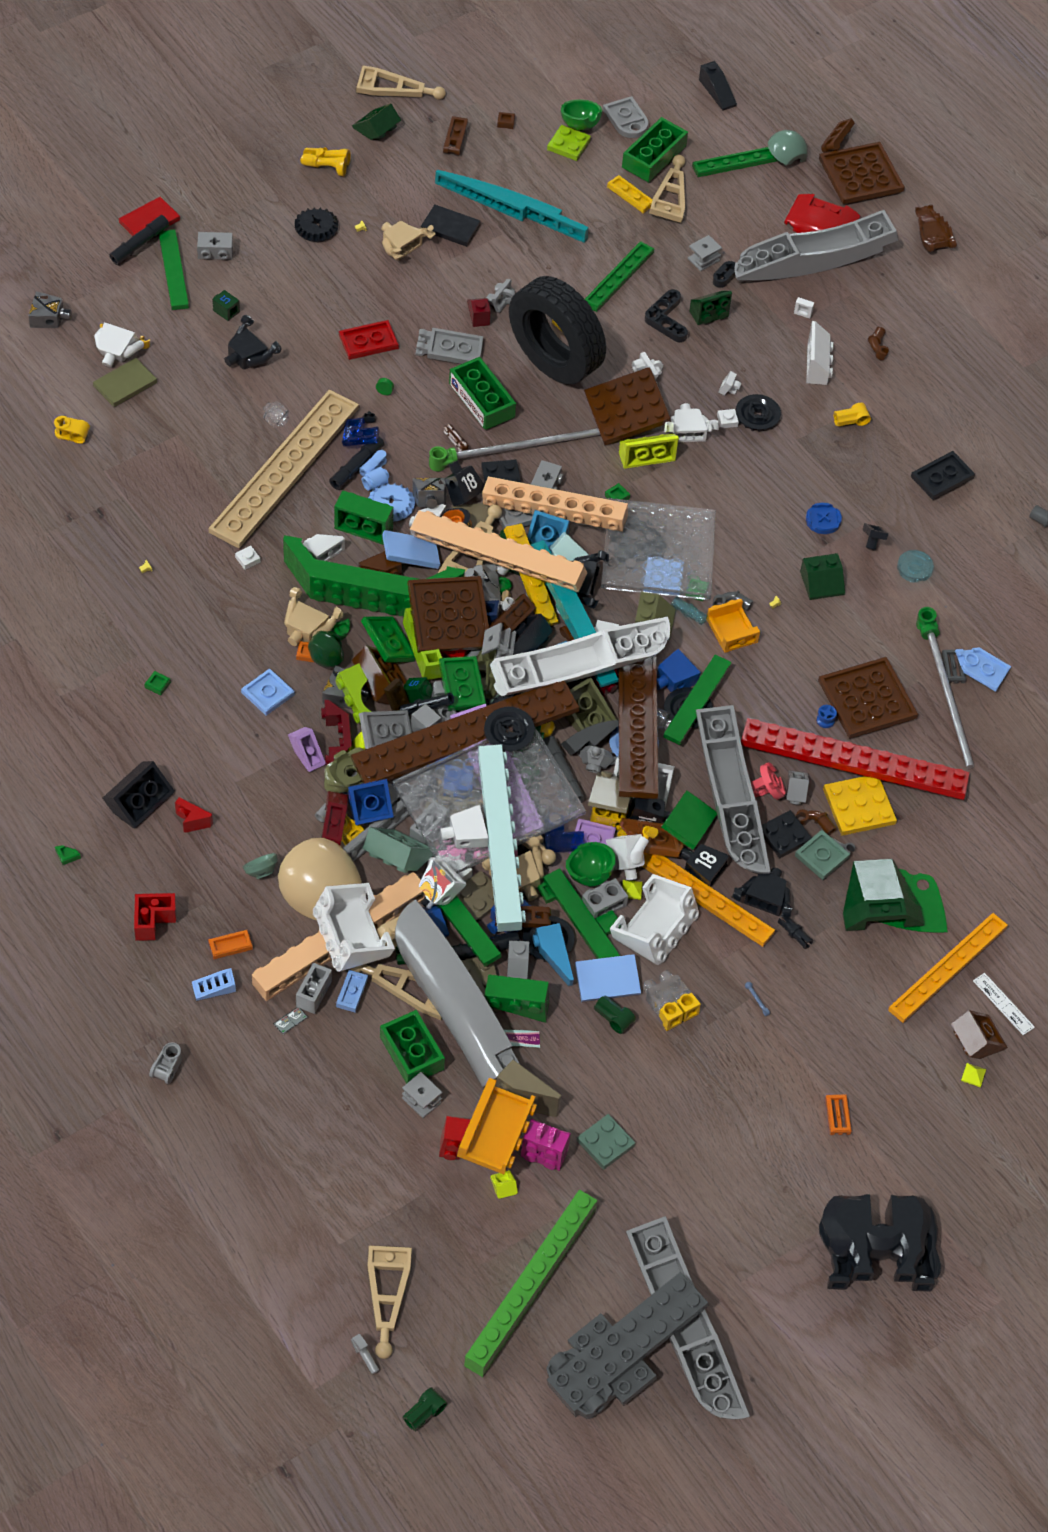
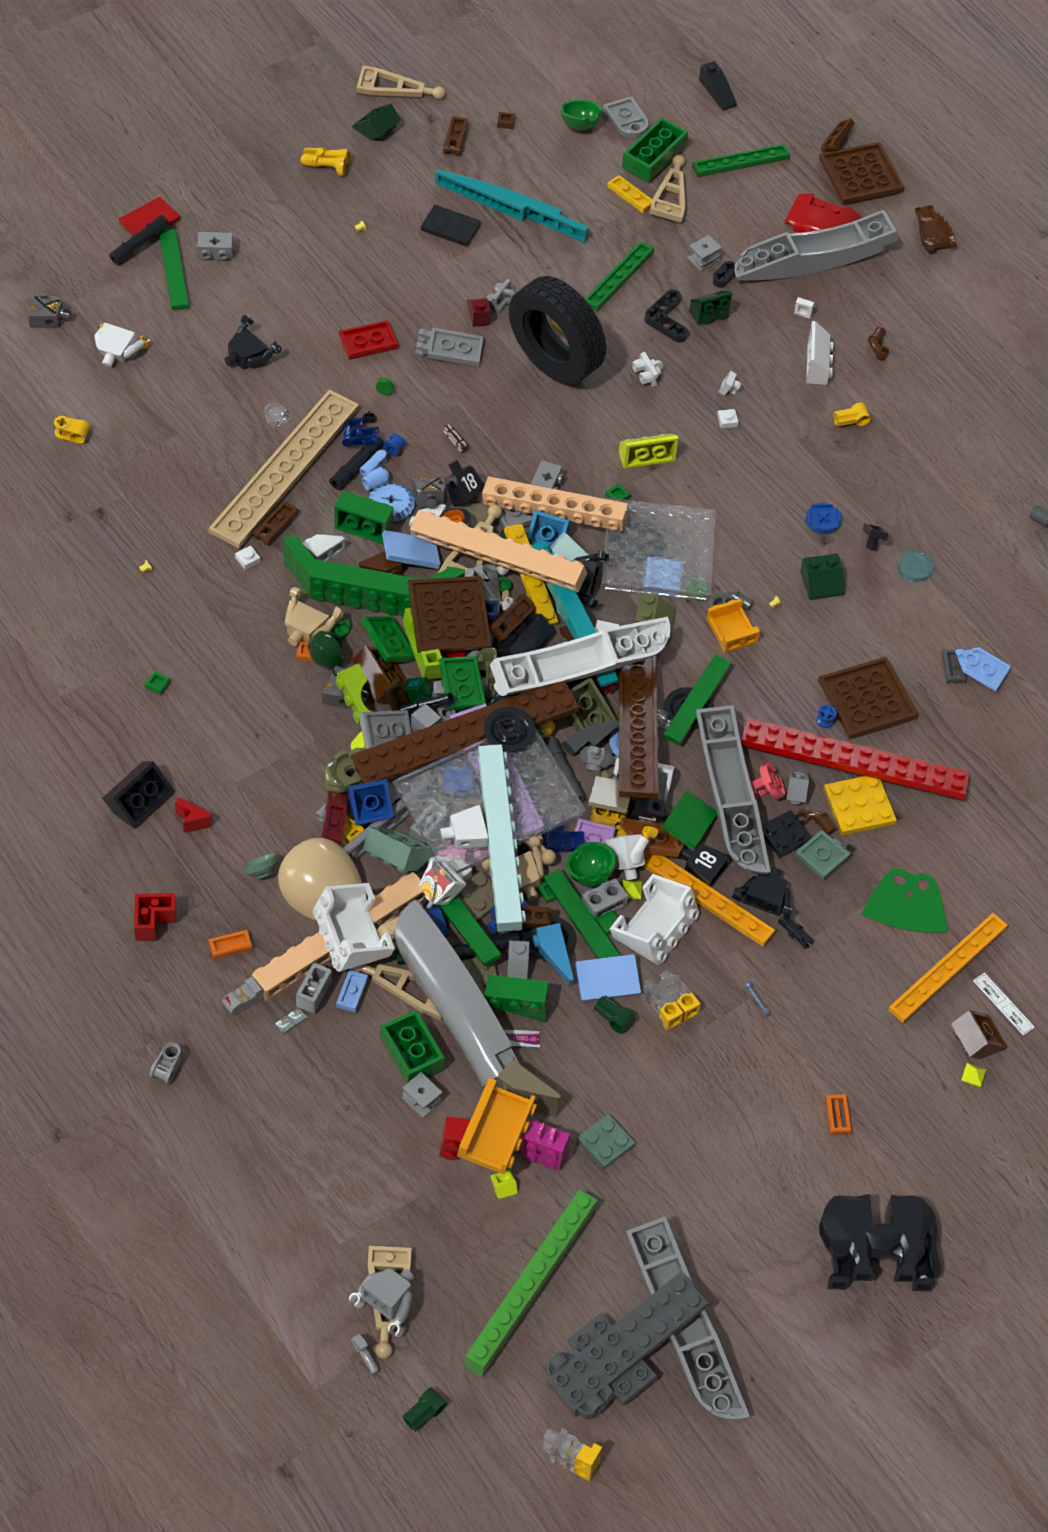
(67, 854): green tile -> none
(125, 382): olive tile -> none
(220, 976): light blue slope -> none
(226, 305): dark green brick -> none
(243, 997): none -> light grey leg
(267, 692): light blue tile -> none
(275, 523): none -> reddish brown plate
(307, 748): lavender slope -> none
(311, 231): black gear -> none
(337, 717): dark red slope -> none
(387, 1294): none -> light grey torso
(394, 444): none -> blue wheel
(403, 238): tan torso -> none
(440, 457): flat silver piece -> none
(482, 393): green brick -> none
(501, 469): black plate -> none
(502, 641): light grey piece -> none
(569, 142): lime plate -> none
(572, 1453): none -> clear hips
(627, 406): reddish brown plate -> none
(677, 672): blue torso -> none
(689, 610): clear light blue pin -> none
(690, 424): white torso -> none
(761, 404): black gear -> none
(788, 146): sand green cylinder -> none
(879, 894): dark green wedge -> none
(929, 631): flat silver piece -> none
(942, 475): black plate -> none

